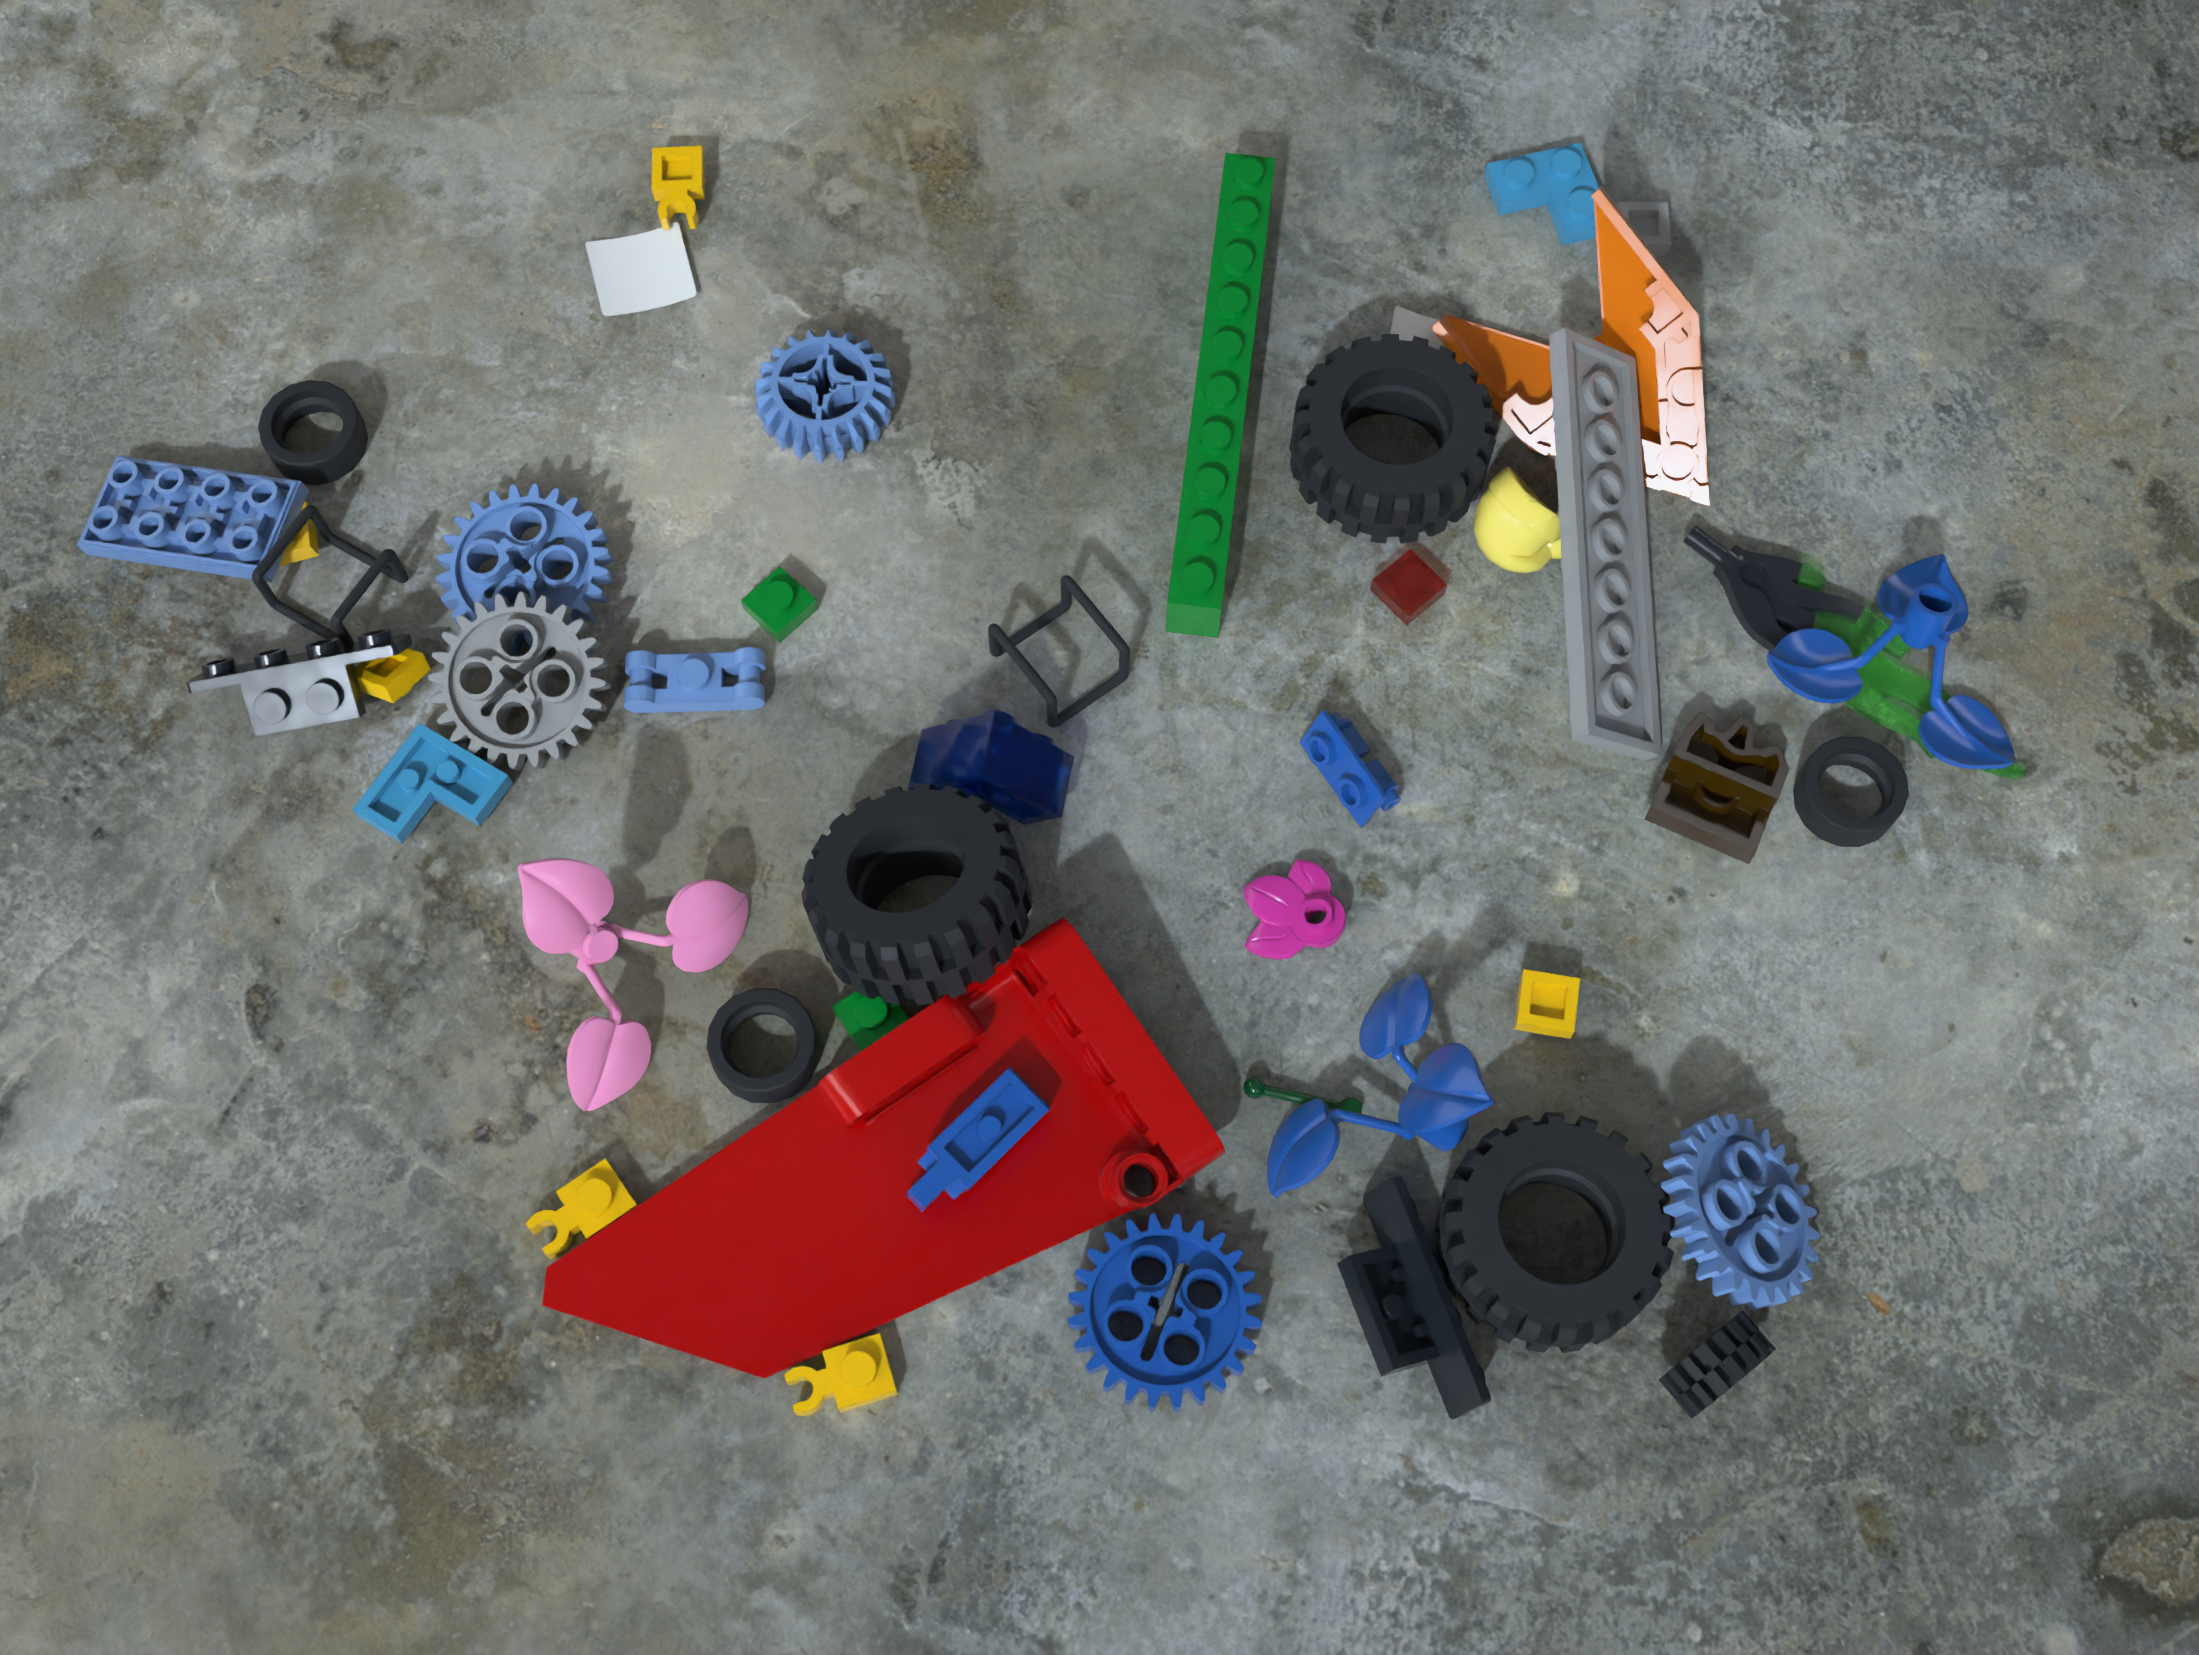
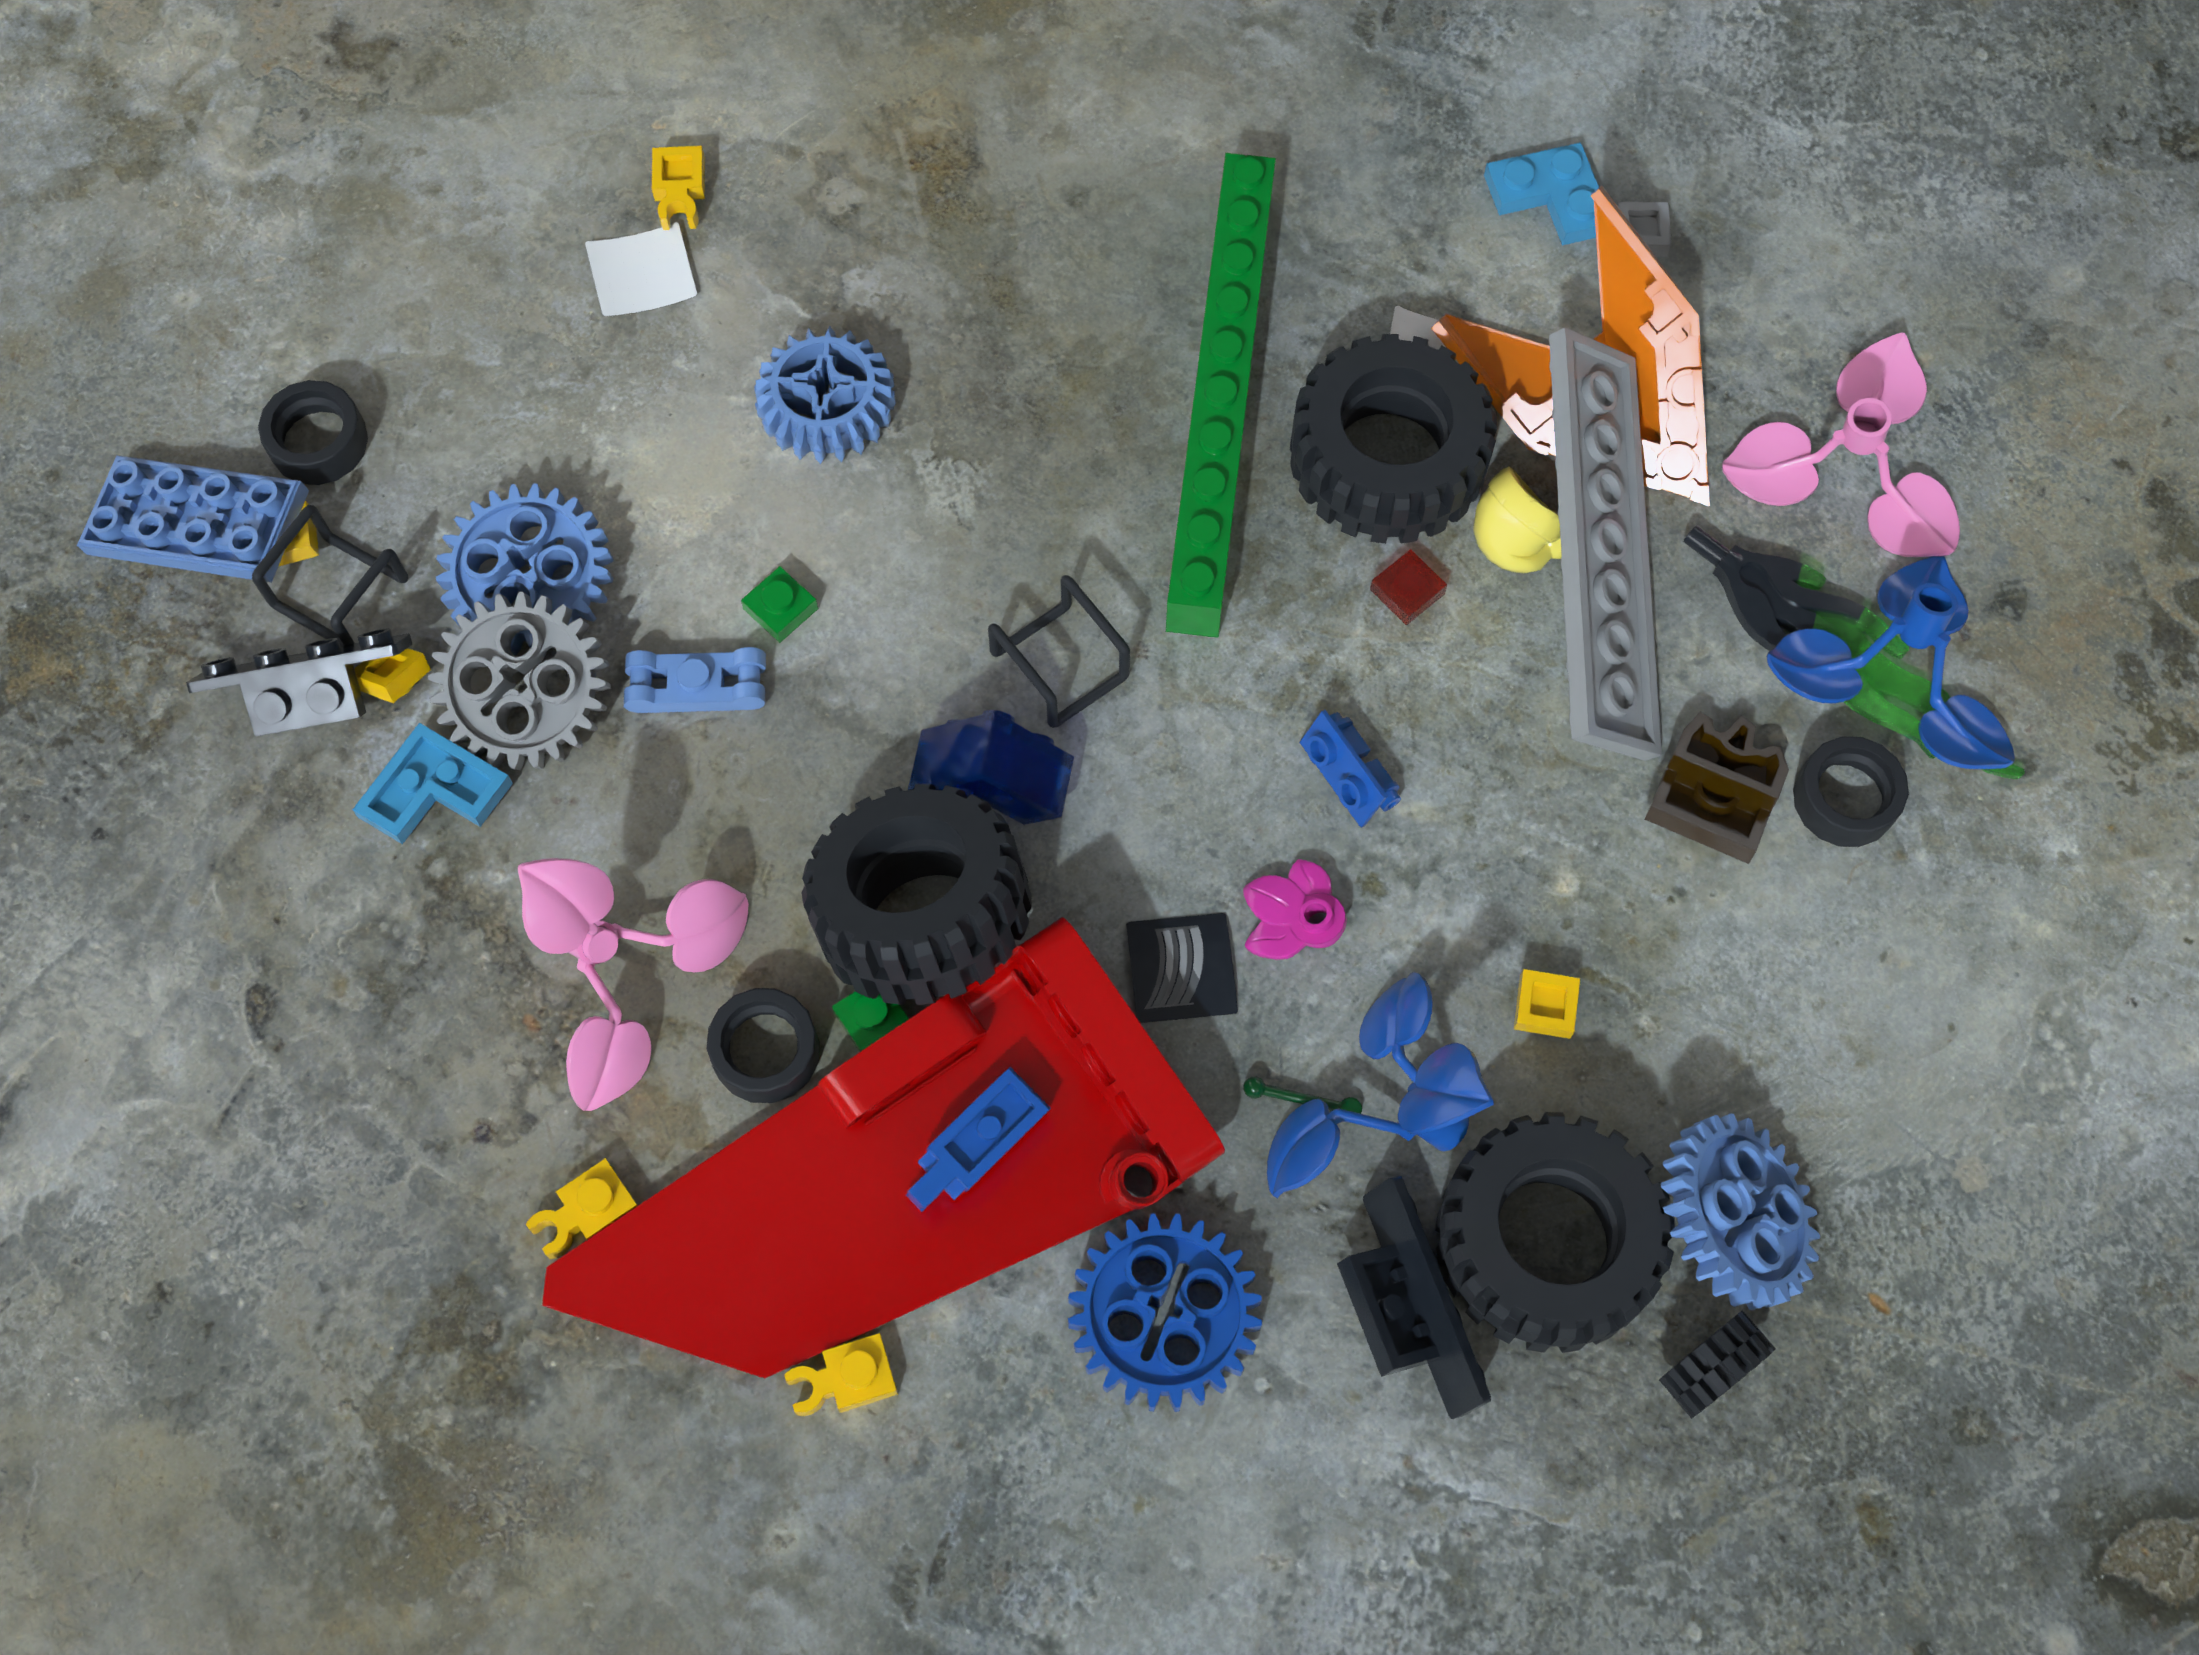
(1181, 968): none -> black sticker
(1876, 390): none -> bright pink plant

